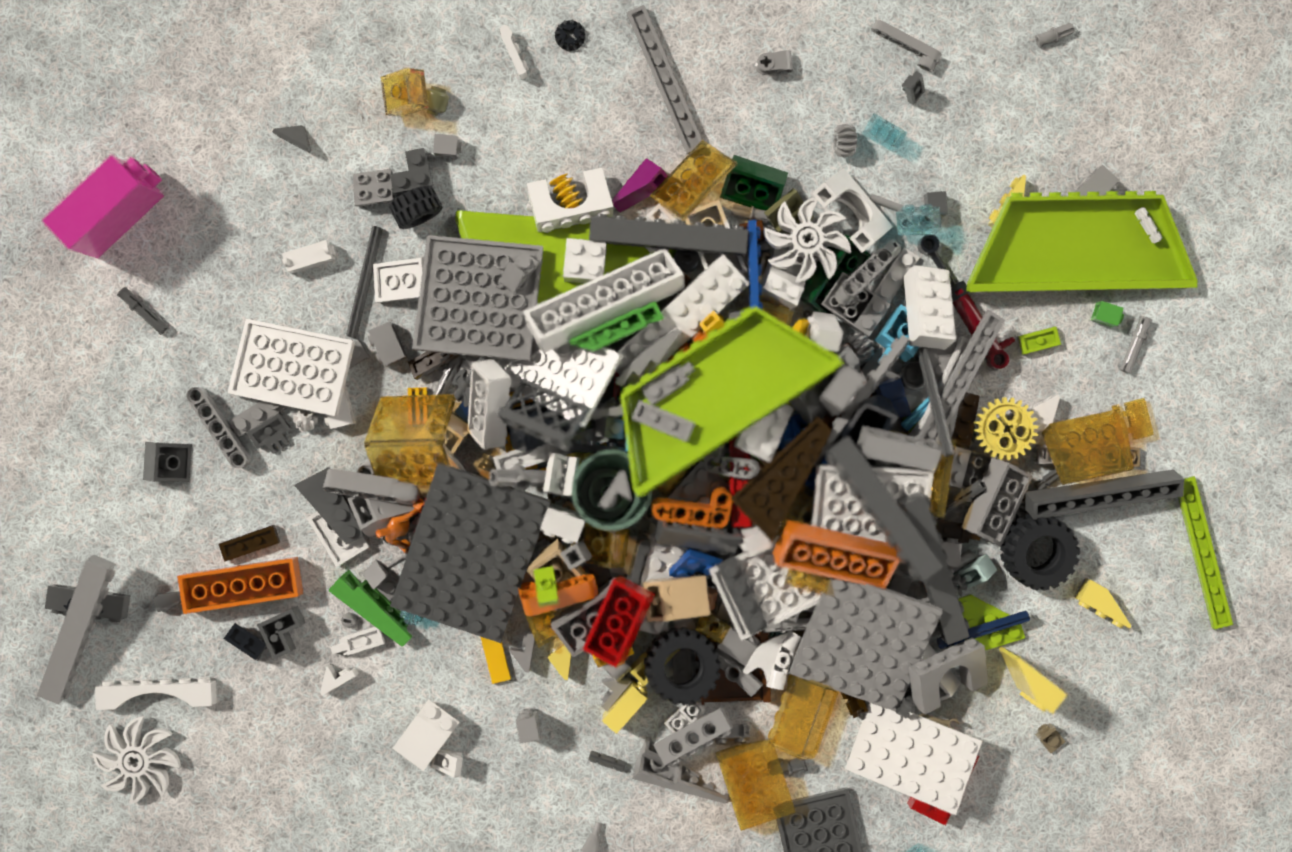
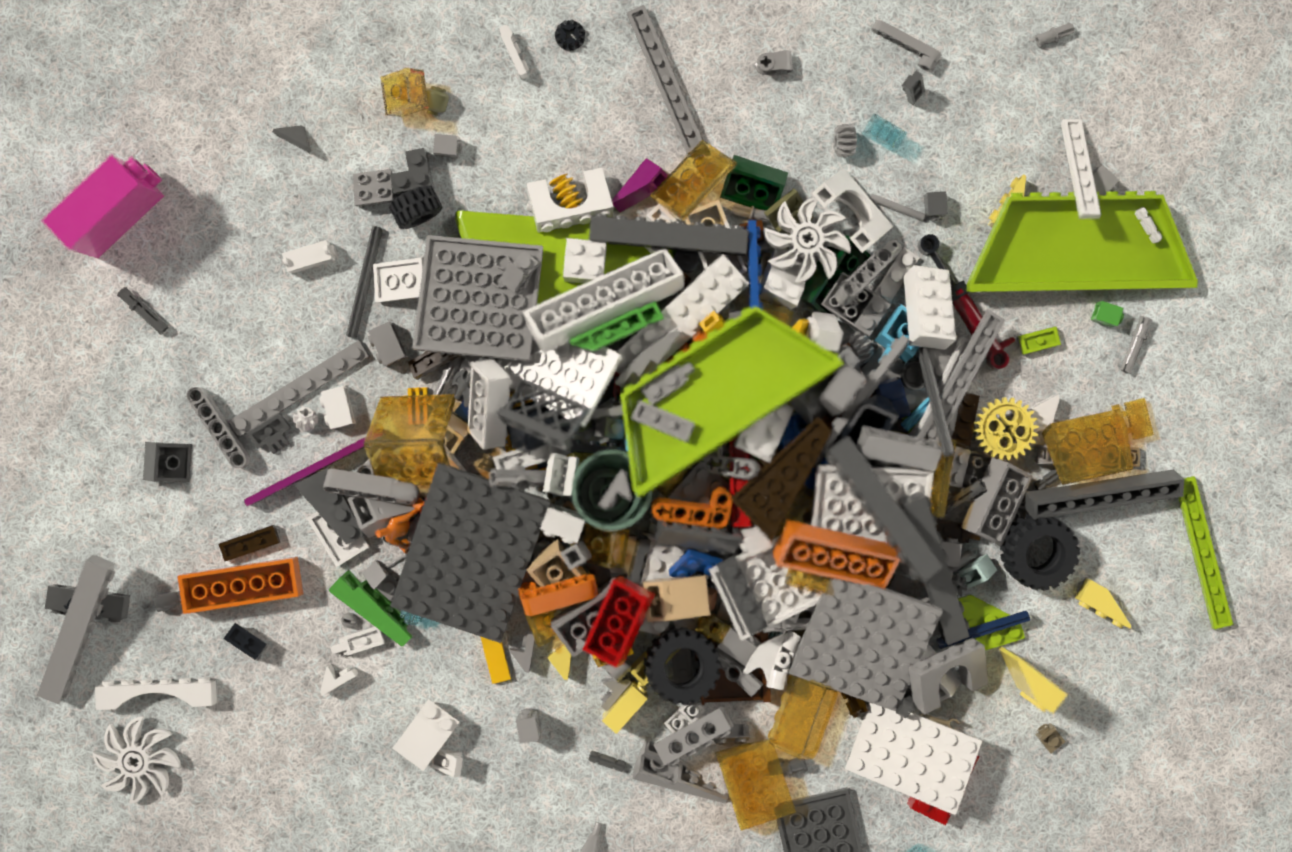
(276, 631): dark grey brick -> none
(291, 367): white plate -> none
(292, 479): none -> magenta tile
(546, 586): lime plate -> none
(919, 224): clear light blue brick -> none
(1080, 169): none -> white tile

